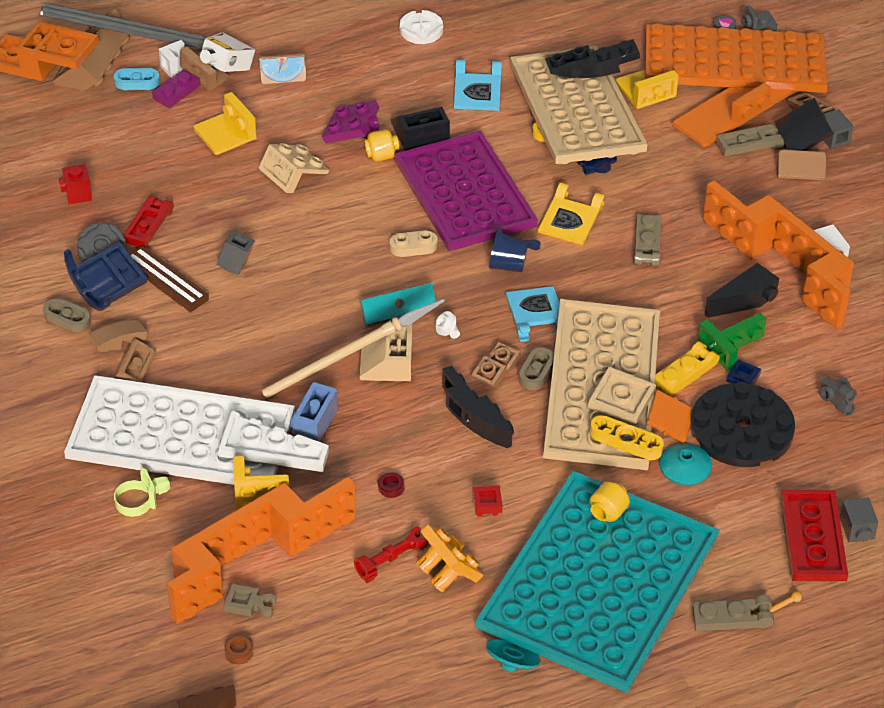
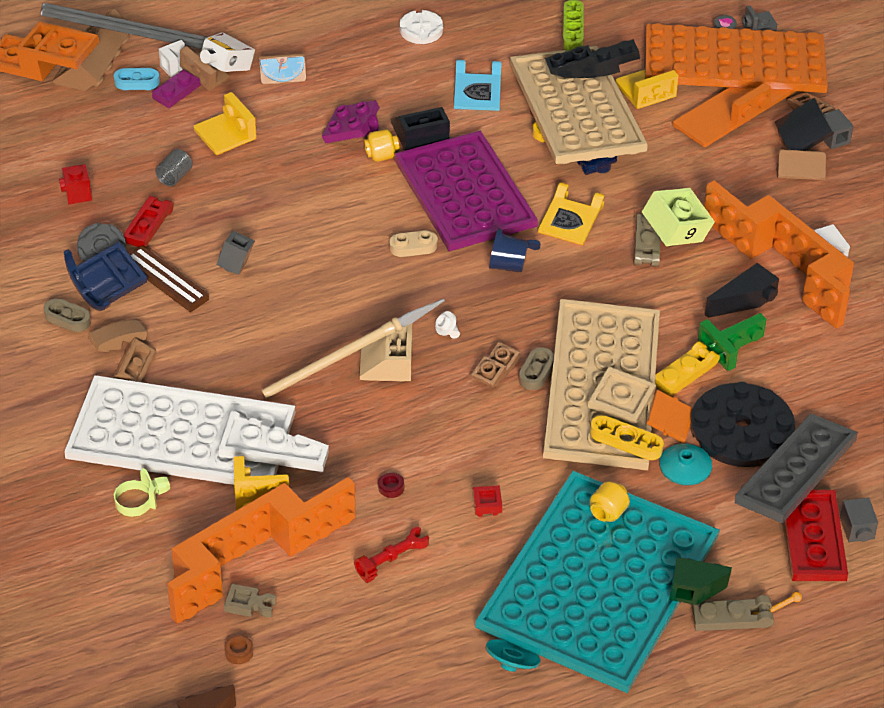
(173, 167): none -> dark grey piece
(287, 163): tan bracket -> none
(315, 412): medium blue brick -> none
(383, 306): teal tile -> none
(451, 551): light orange plate -> none
(475, 413): black slope -> none
(533, 308): medium azure flag -> none
(573, 24): none -> lime beam
(678, 216): none -> yellowish green brick
(697, 580): none -> dark green slope
(743, 373): clear blue tile -> none
(750, 140): dark tan plate -> none
(795, 468): none -> dark grey plate
(839, 393): dark grey plate -> none

